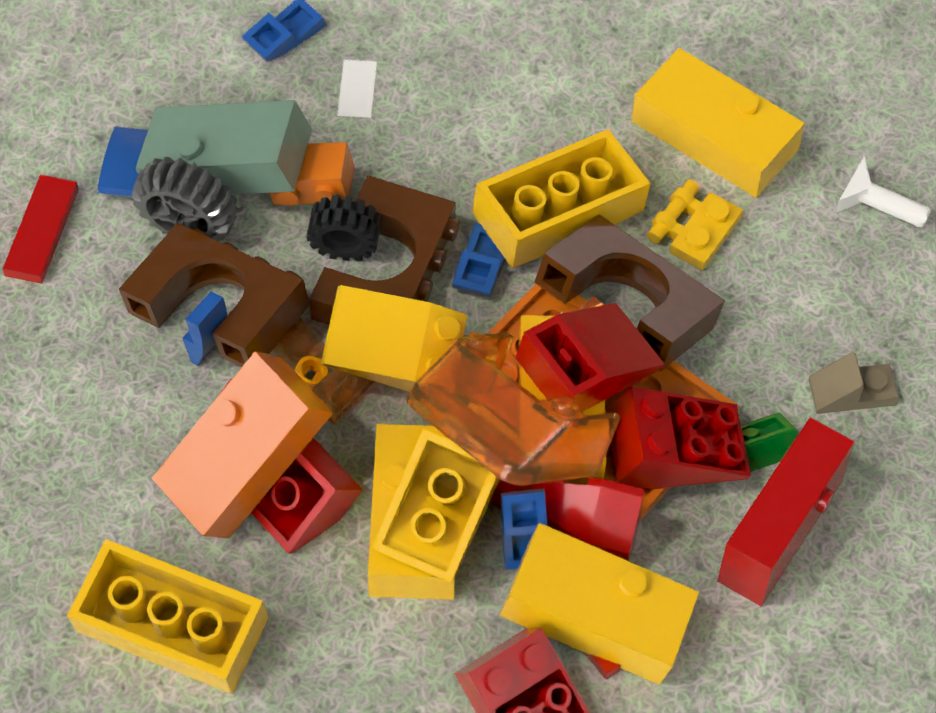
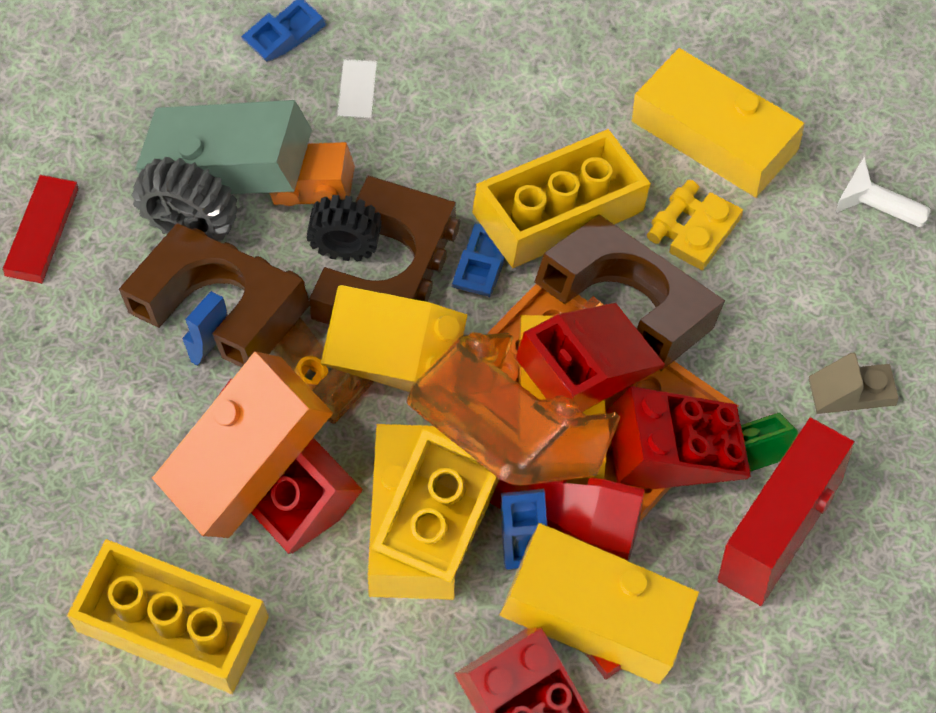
(120, 161): blue slope -> none

